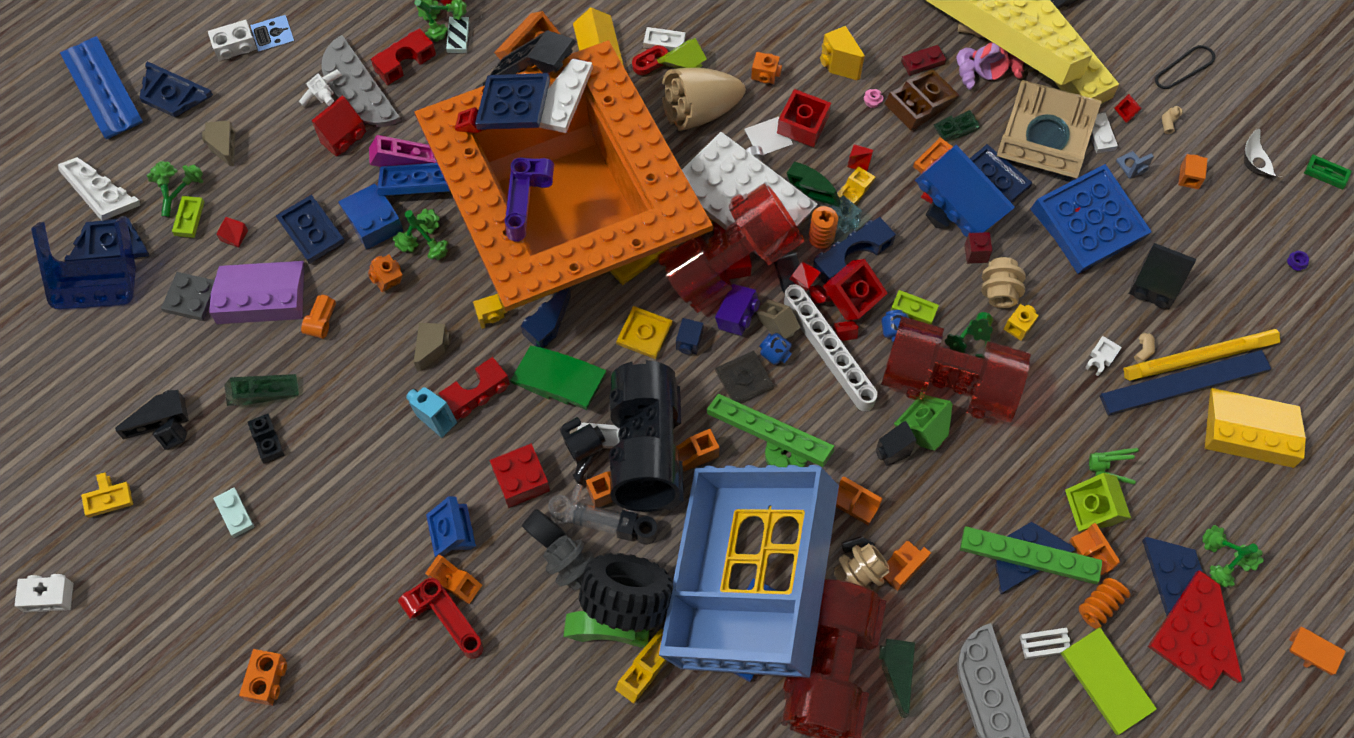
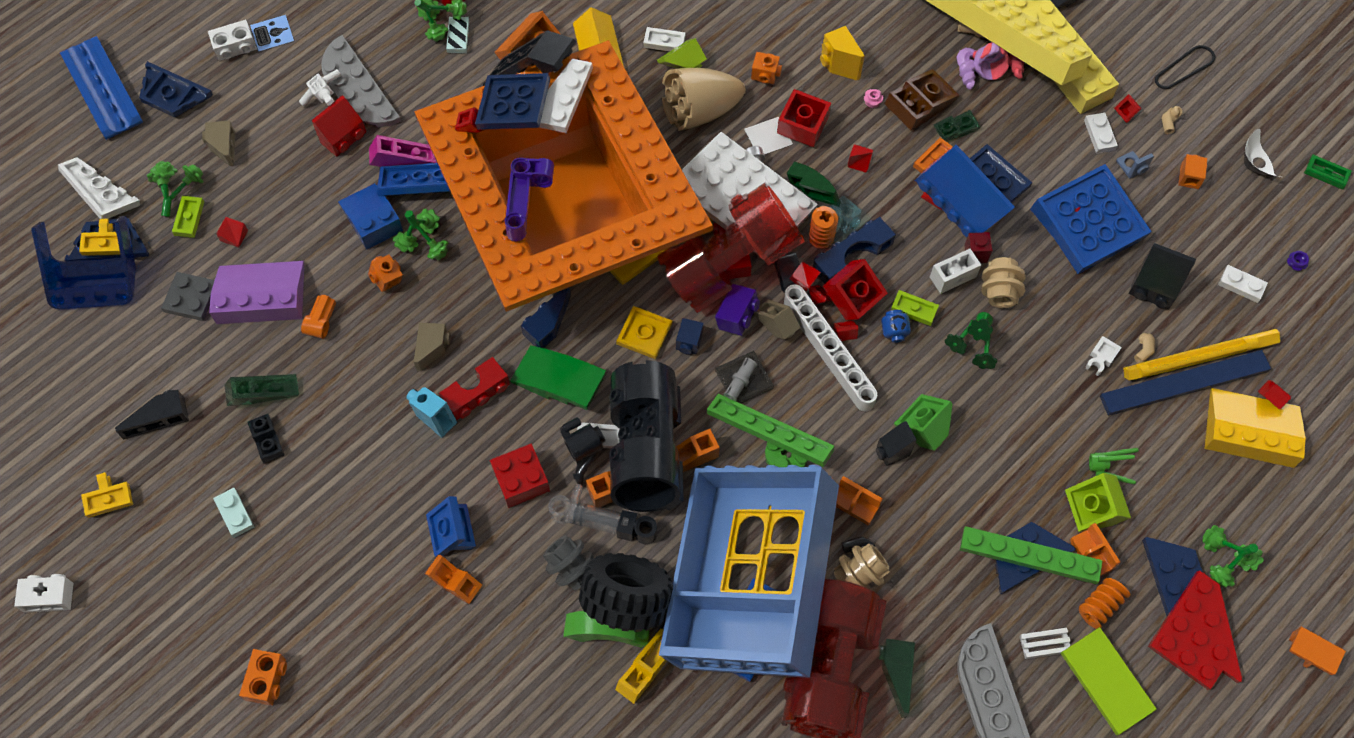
(101, 242): none -> yellow plate
(170, 434): black slope -> none
(310, 229): dark blue plate -> none
(414, 46): red arch -> none
(417, 601): red piece -> none
(489, 310): yellow brick -> none
(542, 528): black tyre -> none
(648, 60): red plate -> none
(740, 379): none -> light grey pin
(775, 348): blue head -> none
(856, 185): yellow slope -> none
(905, 564): orange panel -> none
(923, 60): dark red plate -> none
(937, 216): black slope -> none
(955, 271): none -> white brick
(992, 380): clear red cylinder -> none
(1021, 321): yellow brick -> none
(1049, 128): tan panel -> none
(1242, 283): none -> white plate
(1274, 394): none -> red slope

